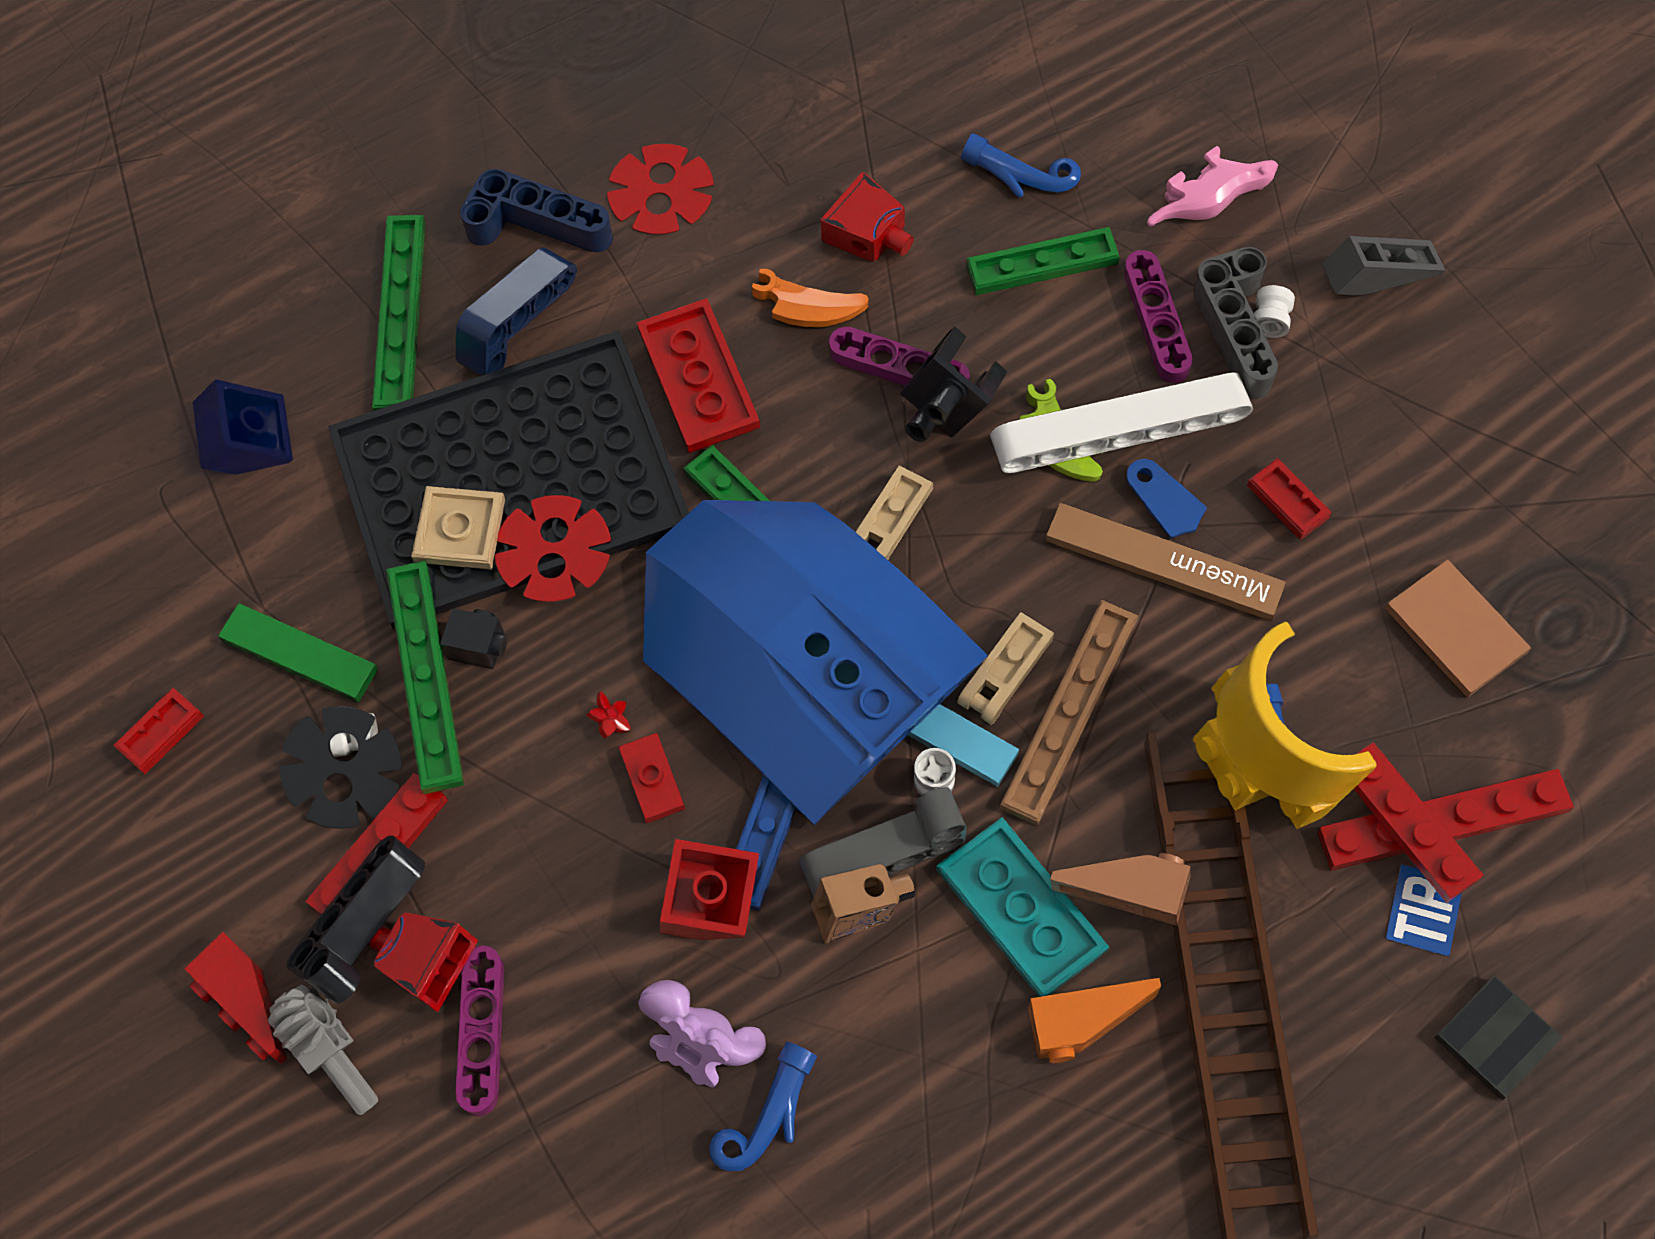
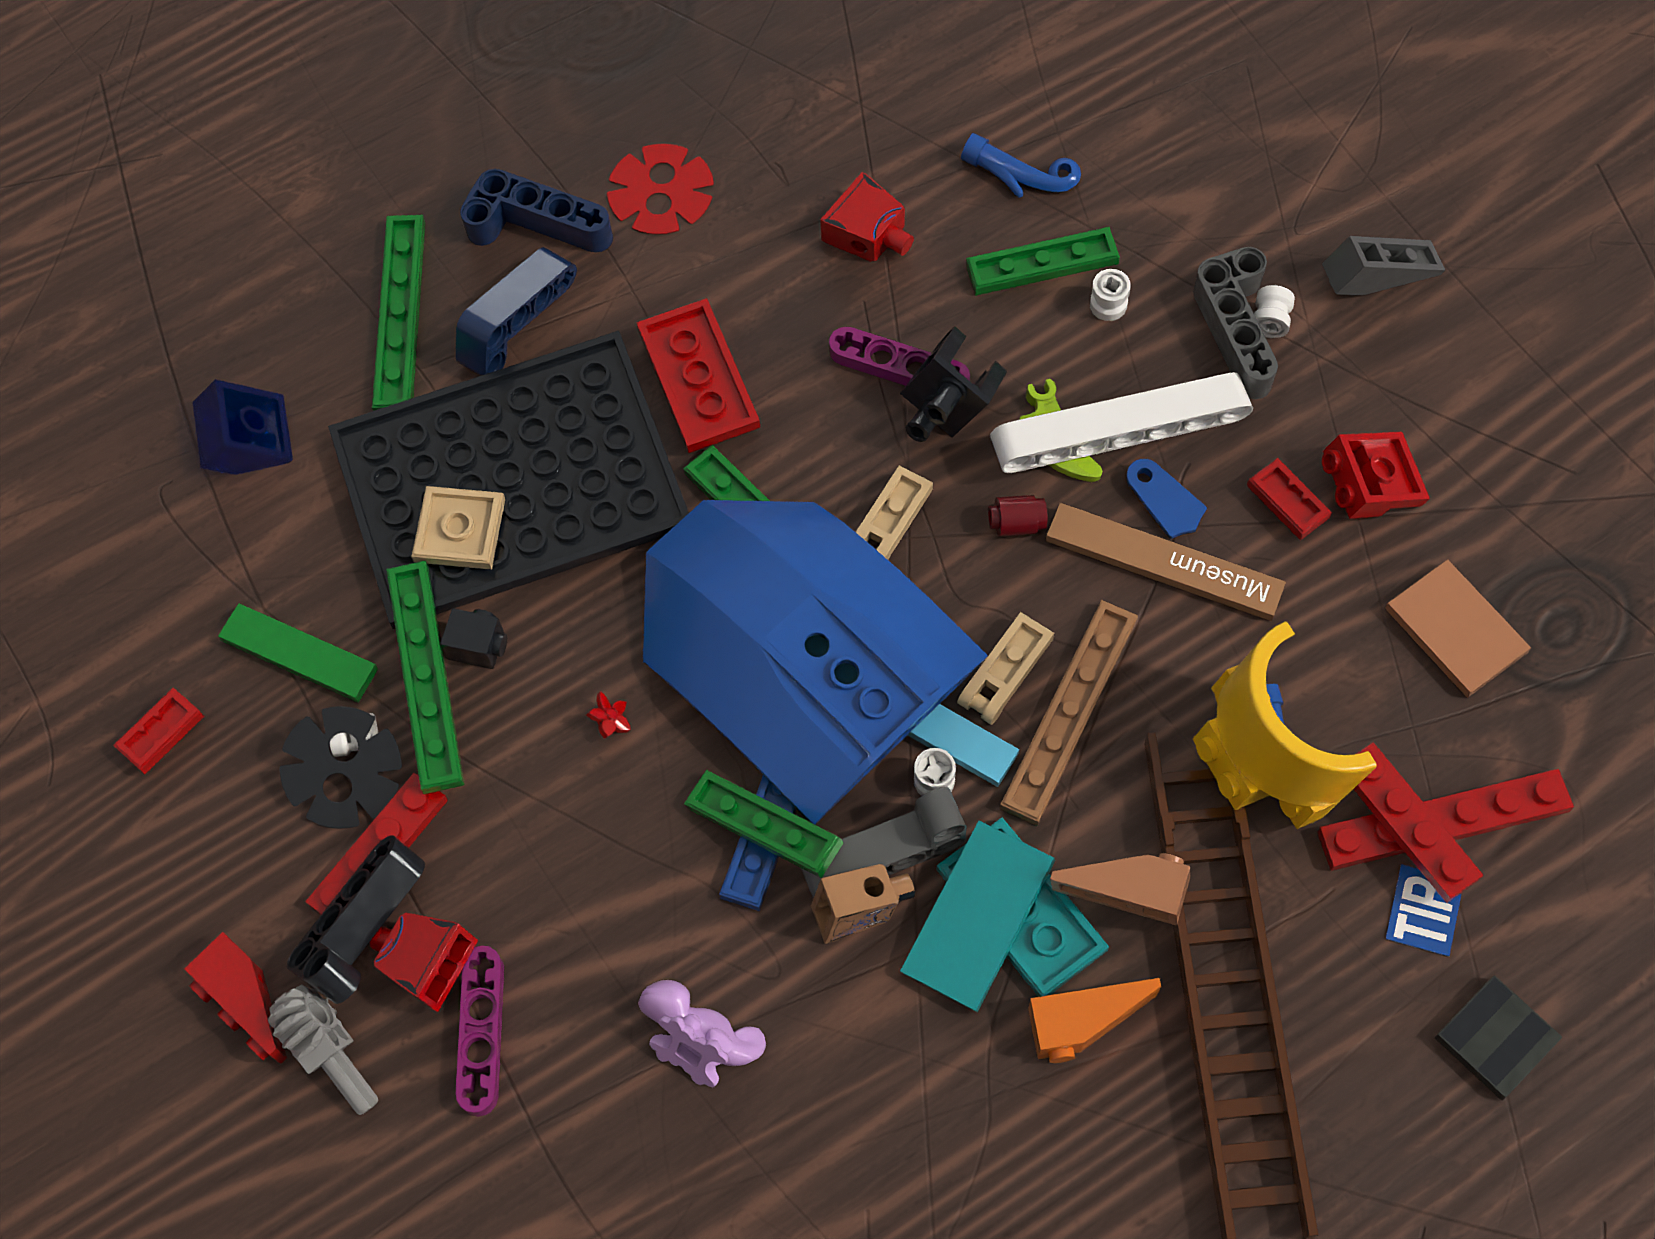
(580, 561): red piece -> none
(651, 778): red plate -> none
(708, 891): red slope -> none
(764, 823): none -> green tile
(777, 1110): blue plant -> none
(806, 305): orange piece -> none
(978, 916): none -> teal tile
(1018, 515): none -> dark red brick
(1110, 294): none -> white wheel
(1160, 315): magenta beam -> none
(1214, 189): bright pink animal -> none
(1373, 473): none -> red plate

